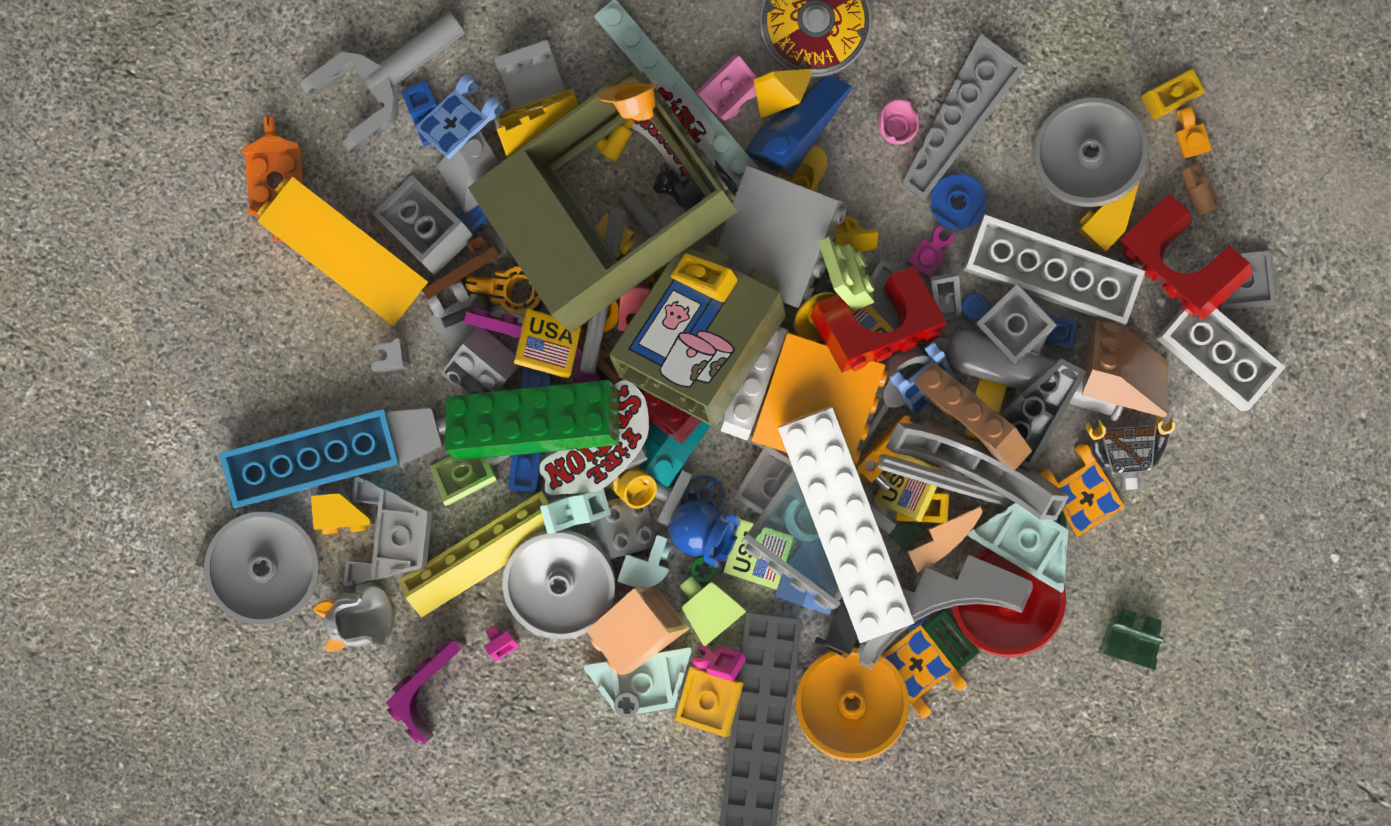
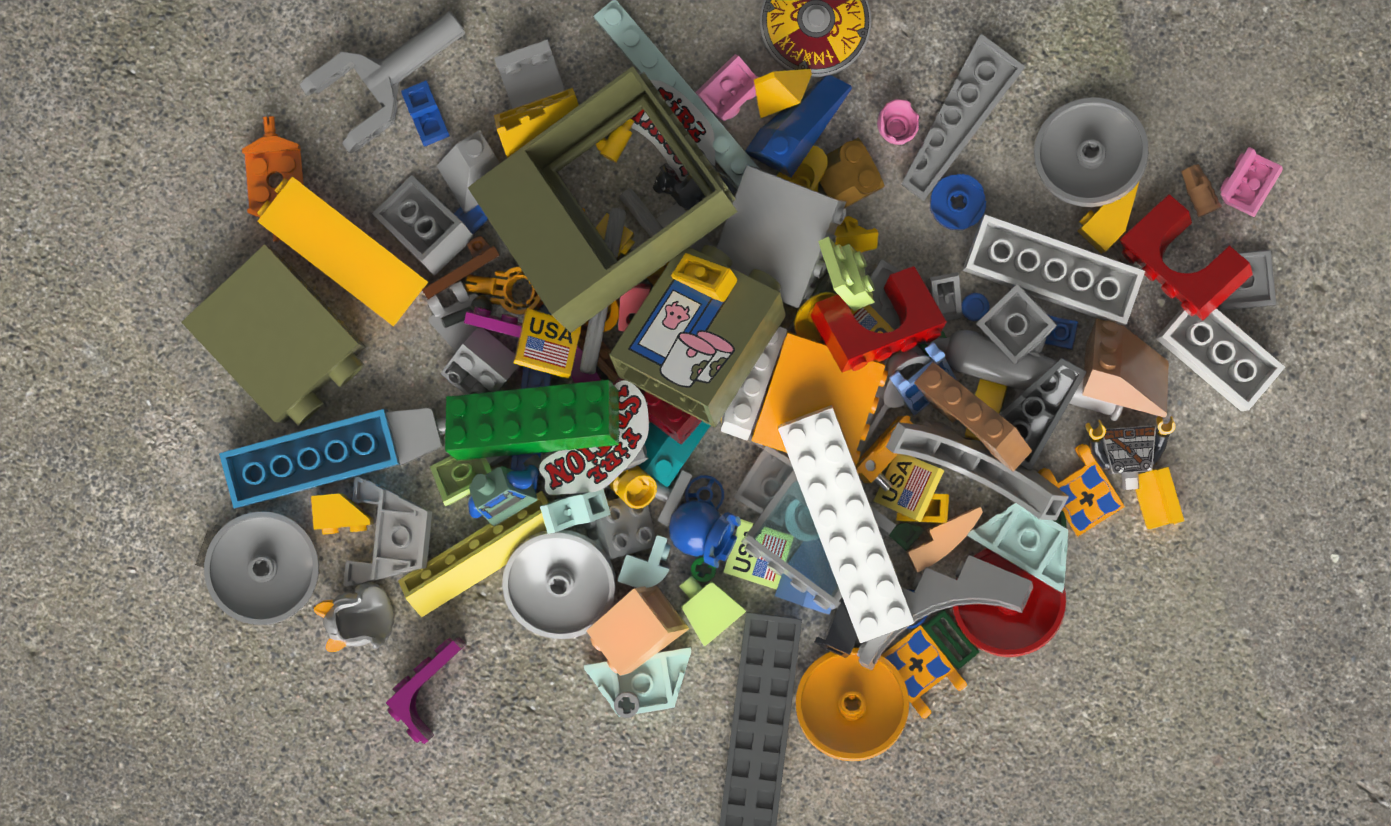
(276, 337): none -> olive brick
(395, 356): light grey hinge -> none
(456, 119): light blue flag -> none
(500, 643): dark pink tile -> none
(503, 492): none -> torso
(631, 99): light orange piece -> none
(708, 702): yellow tile -> none
(722, 663): dark pink plate -> none
(851, 173): none -> pearl gold slope
(928, 255): dark pink plate -> none
(942, 479): light grey axle -> none
(1130, 643): clear green hips -> none
(1158, 498): none -> yellow panel
(1173, 94): yellow slope -> none
(1192, 138): light orange plate -> none
(1250, 182): none -> bright pink bracket

